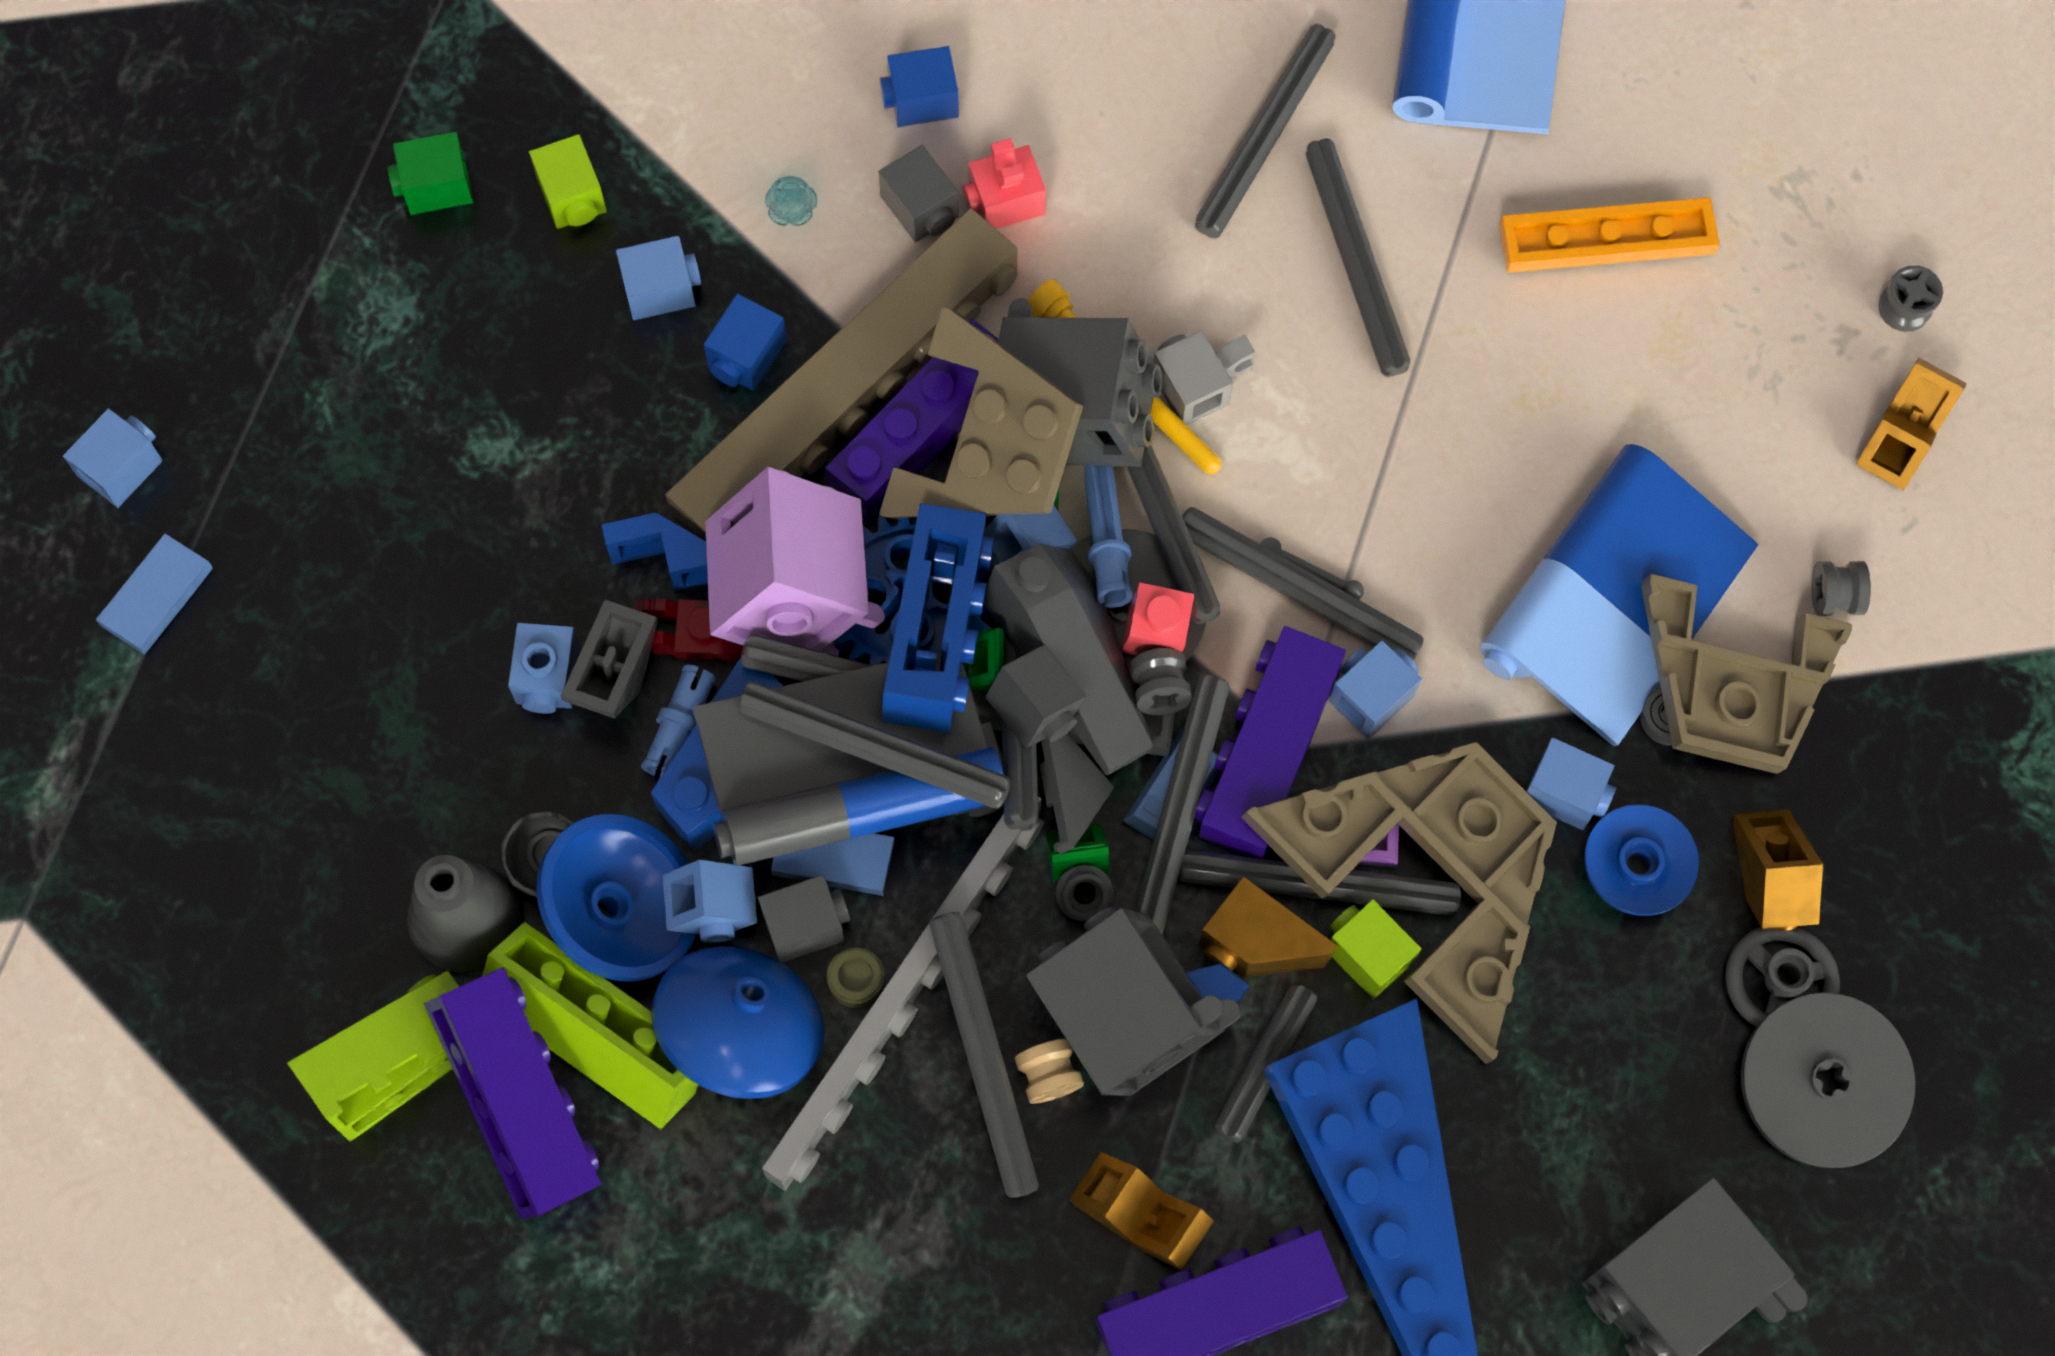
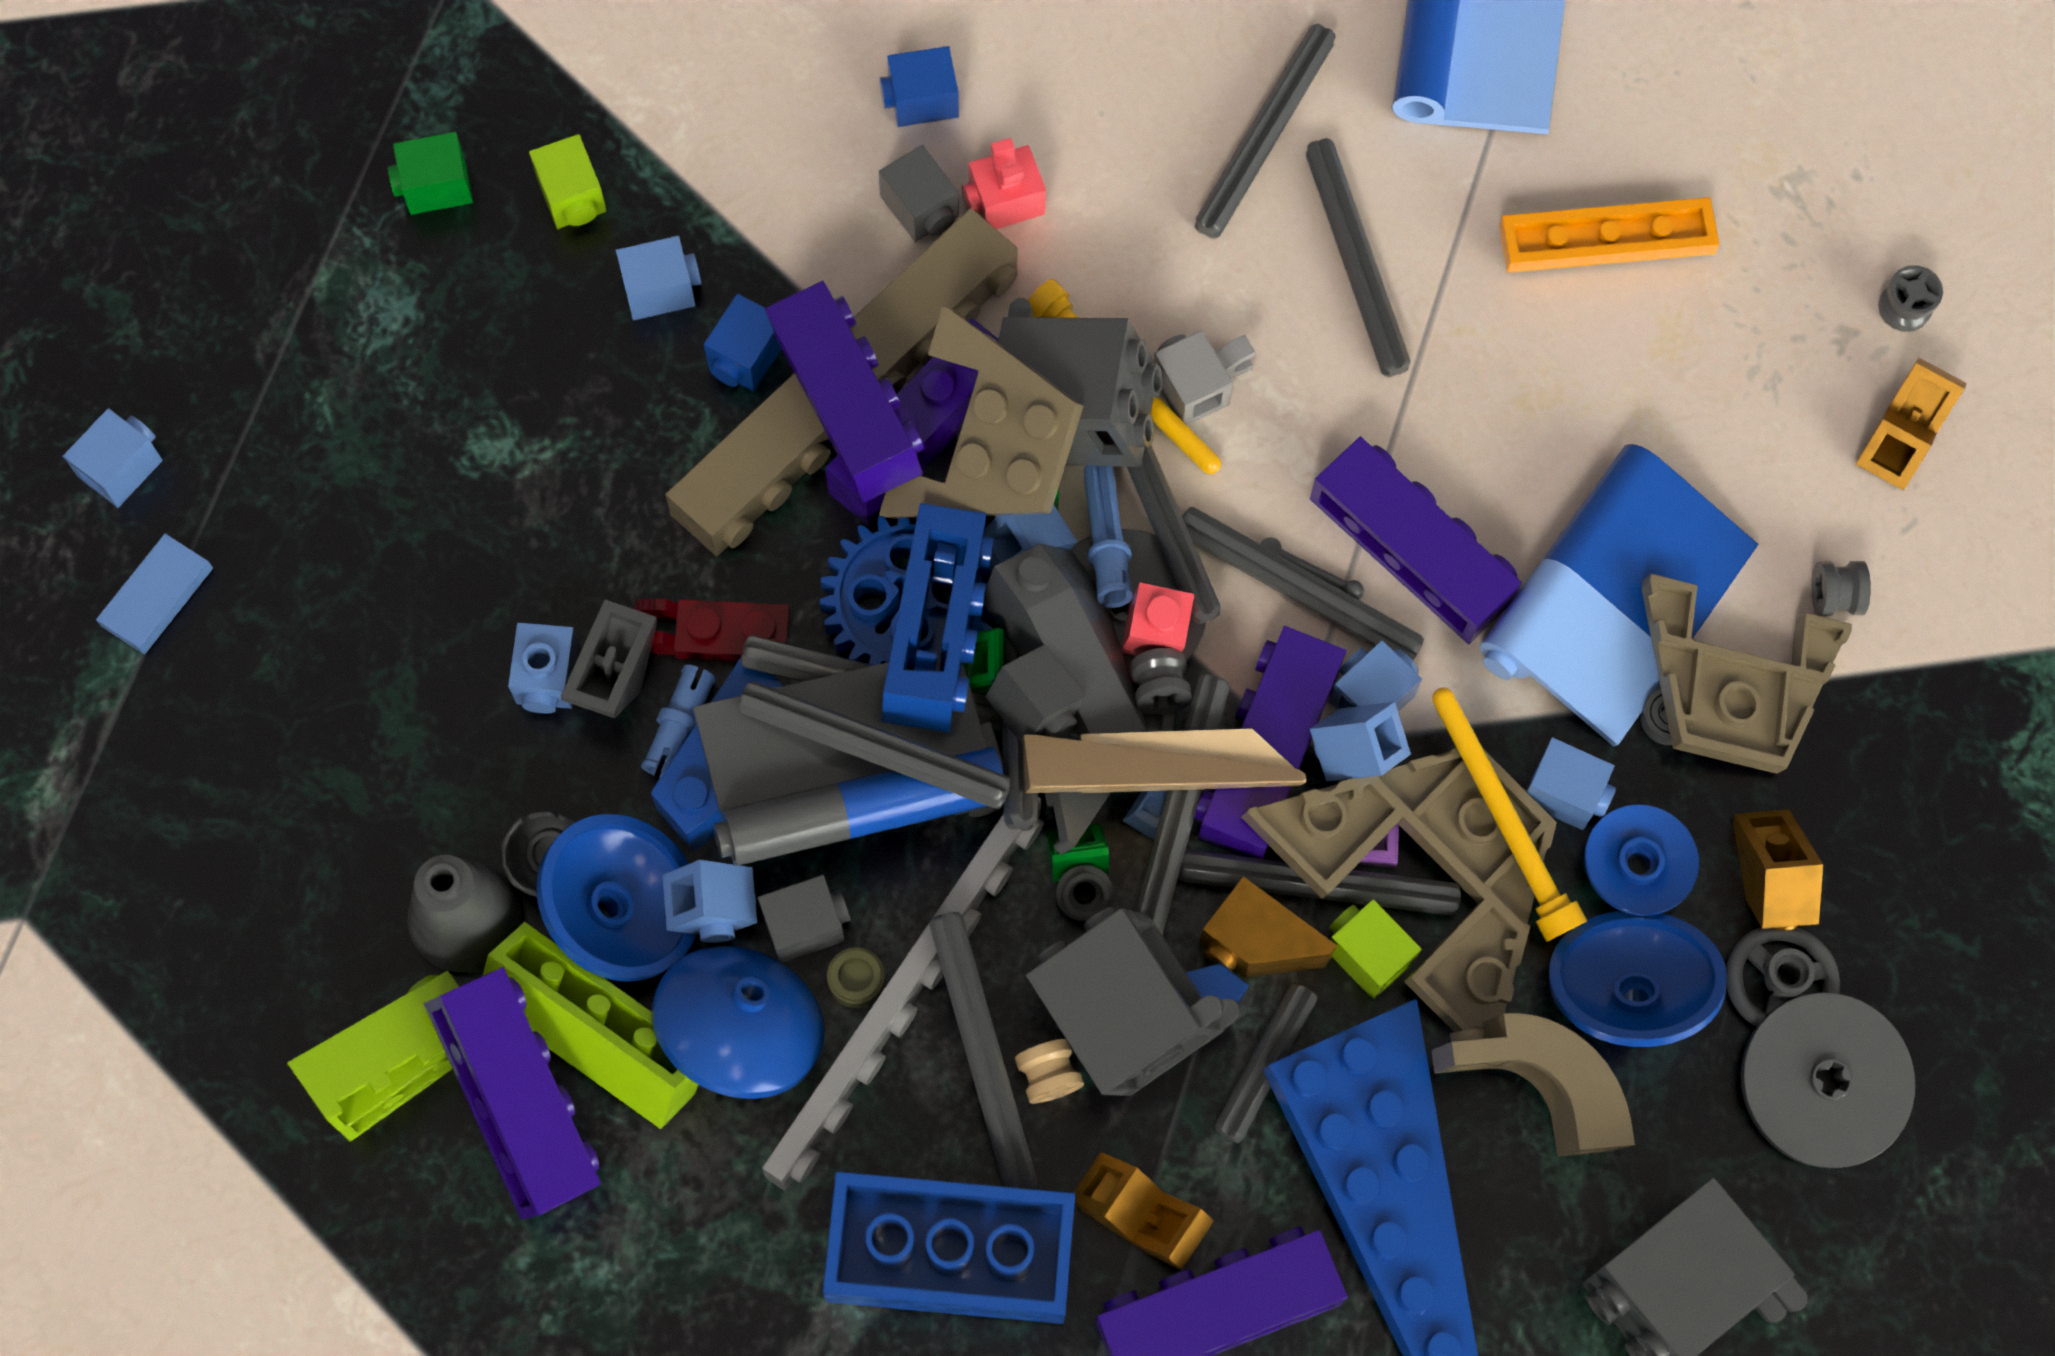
(656, 535): blue slope -> none
(788, 564): lavender container -> none
(789, 189): clear light blue plate -> none
(844, 390): none -> dark purple brick
(849, 864): medium blue tile -> none
(949, 1247): none -> blue brick
(1155, 762): none -> tan wedge
(1360, 741): none -> medium blue brick
(1415, 539): none -> dark purple brick
(1555, 910): none -> yellow piece
(1572, 1077): none -> dark tan arch
(1637, 979): none -> blue dish

